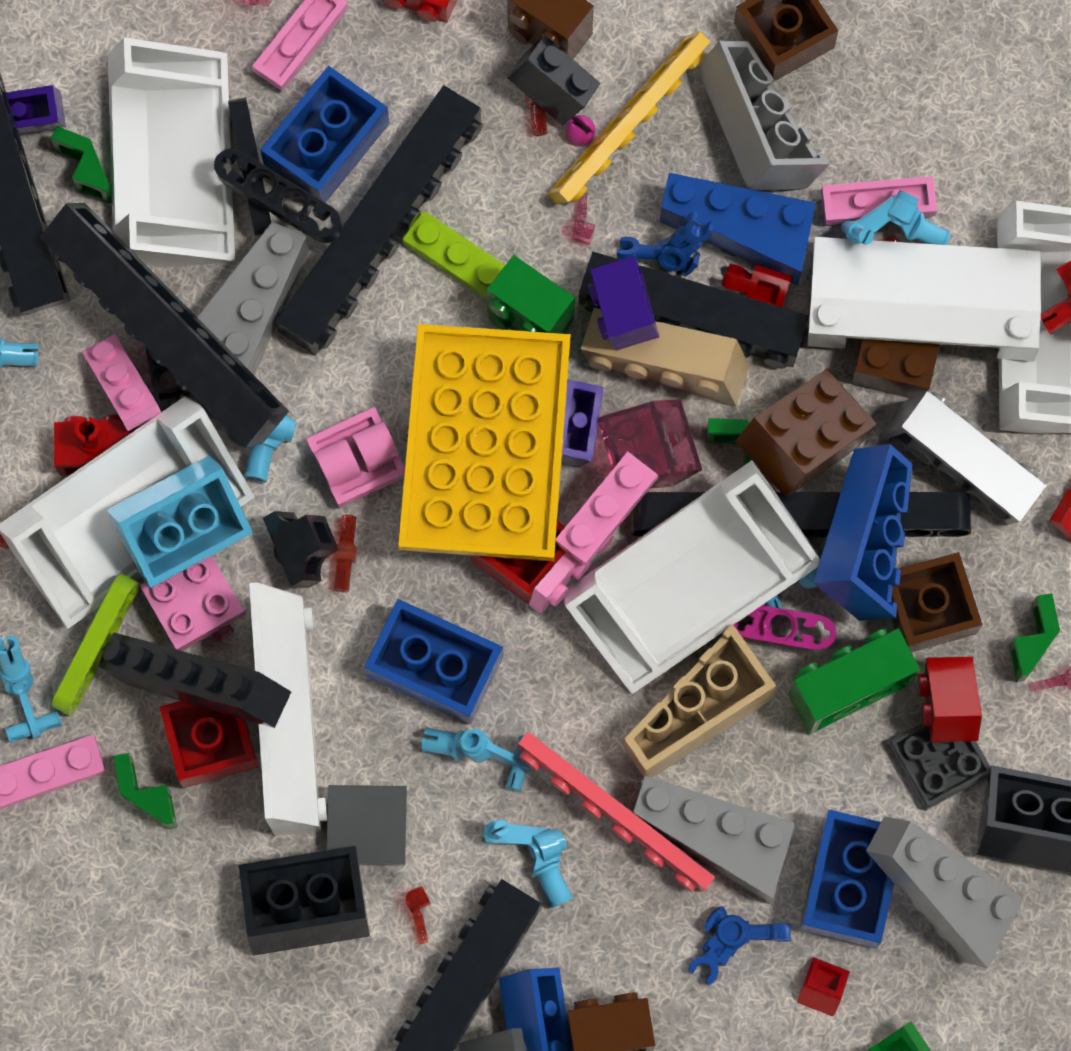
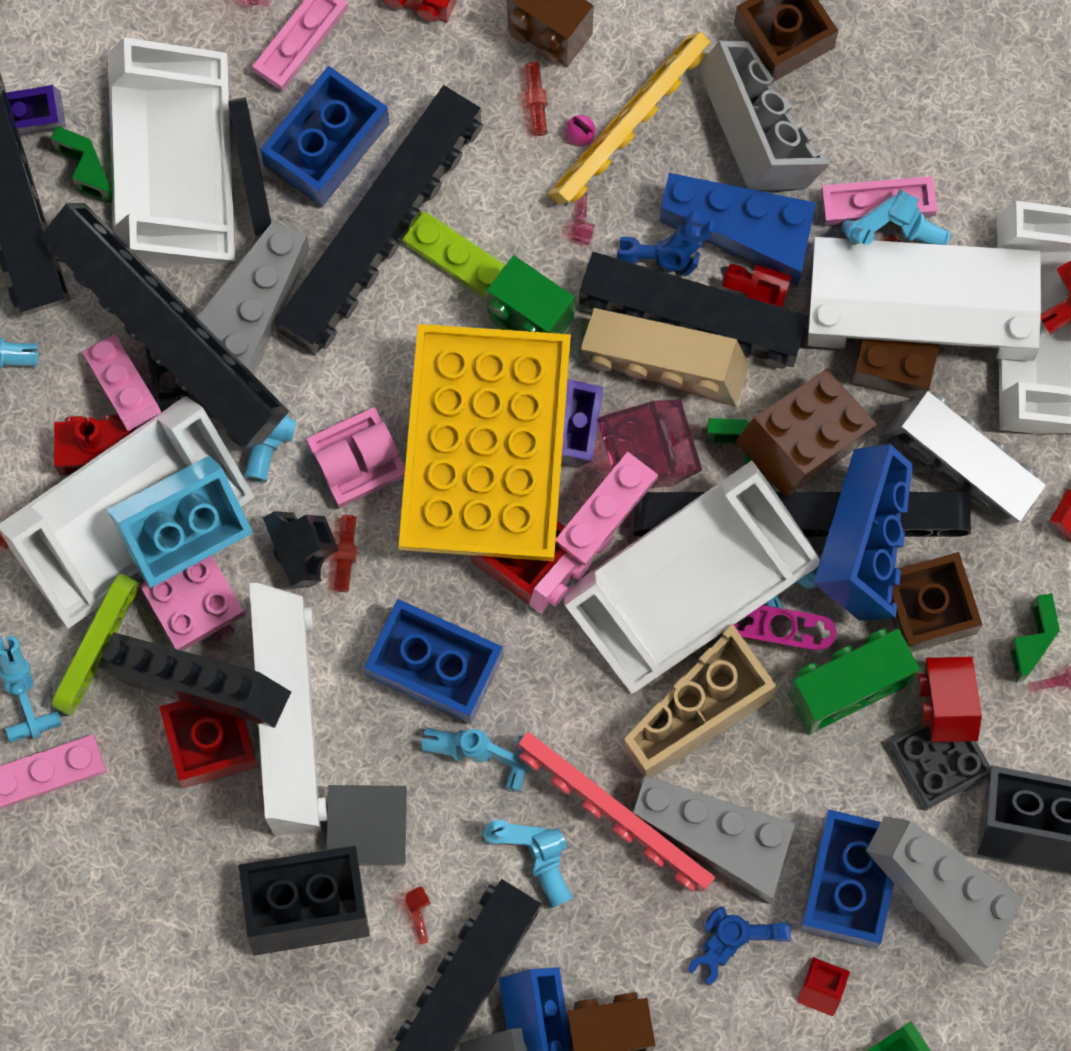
(152, 801): green slope -> none
(280, 192): black beam -> none
(553, 80): black brick -> none
(623, 303): dark purple brick -> none

